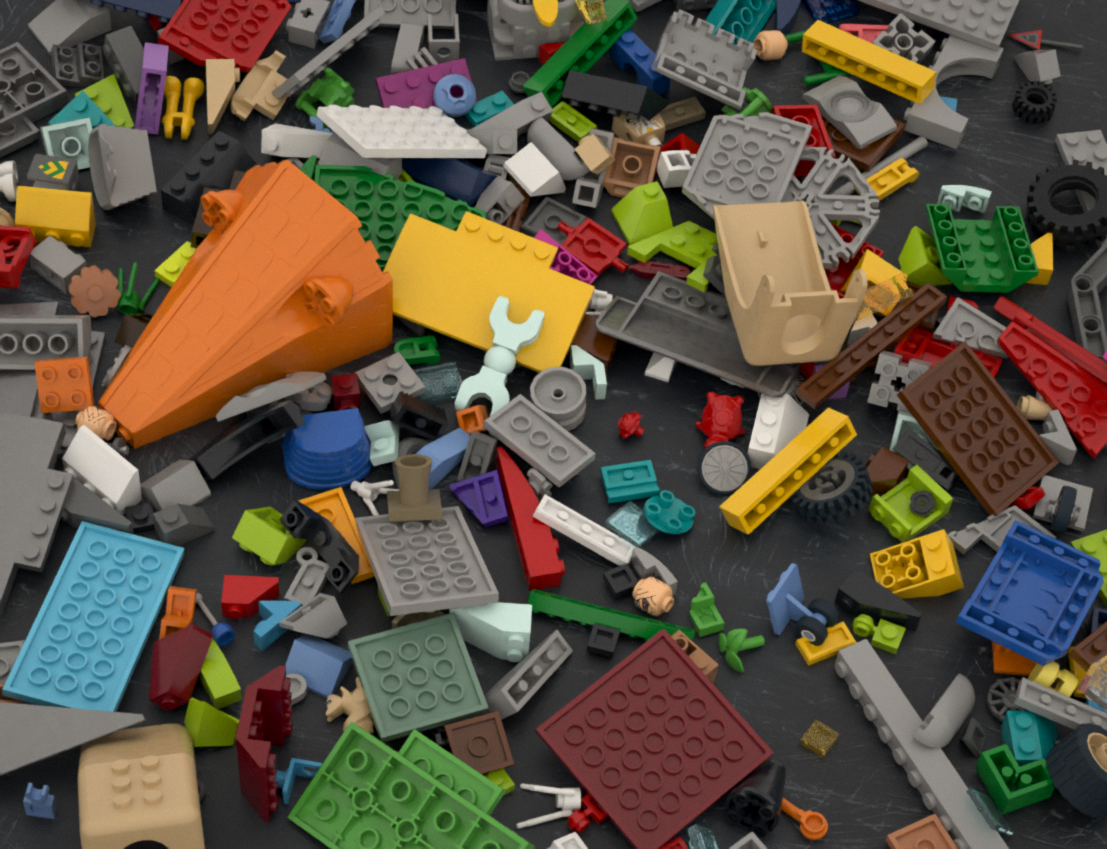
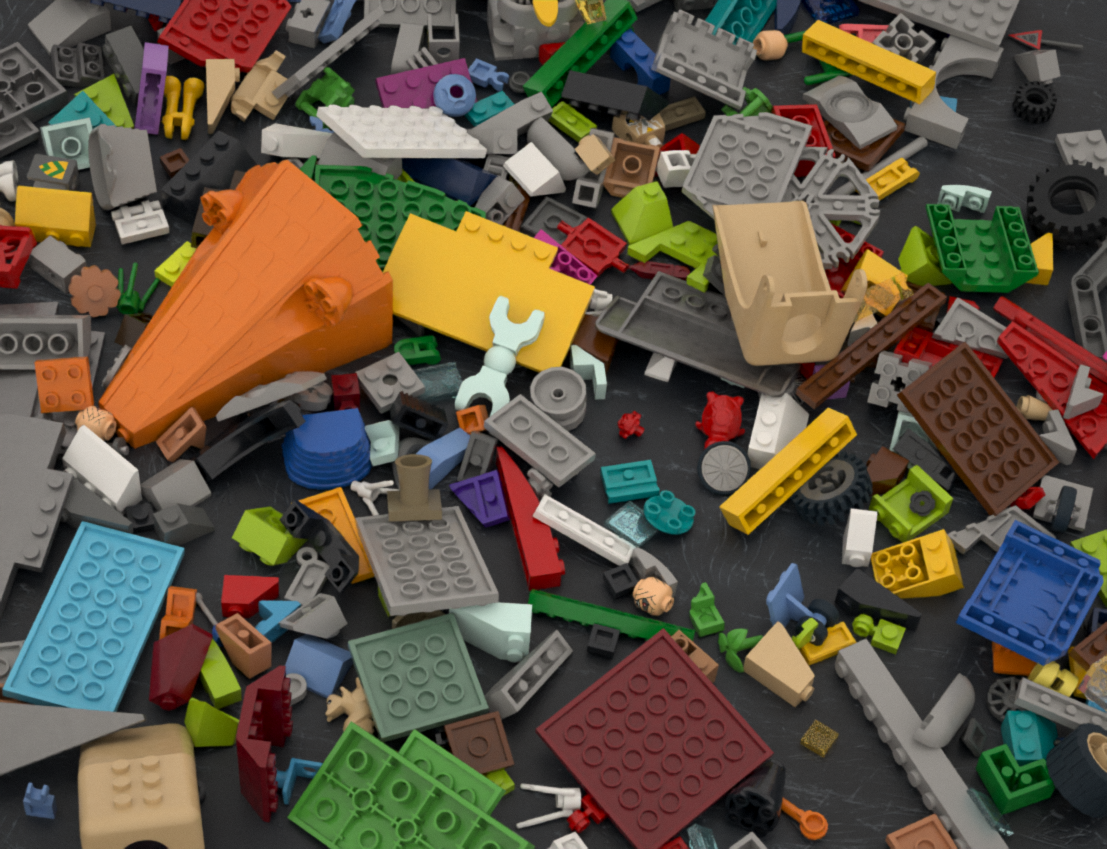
(140, 221): none -> white plate
(174, 162): none -> reddish brown plate
(182, 434): none -> nougat slope
(245, 645): none -> nougat slope
(485, 73): none -> medium blue plate
(780, 666): none -> tan slope
(806, 635): none -> lime tile
(859, 538): none -> white slope
(1081, 397): none -> light grey slope

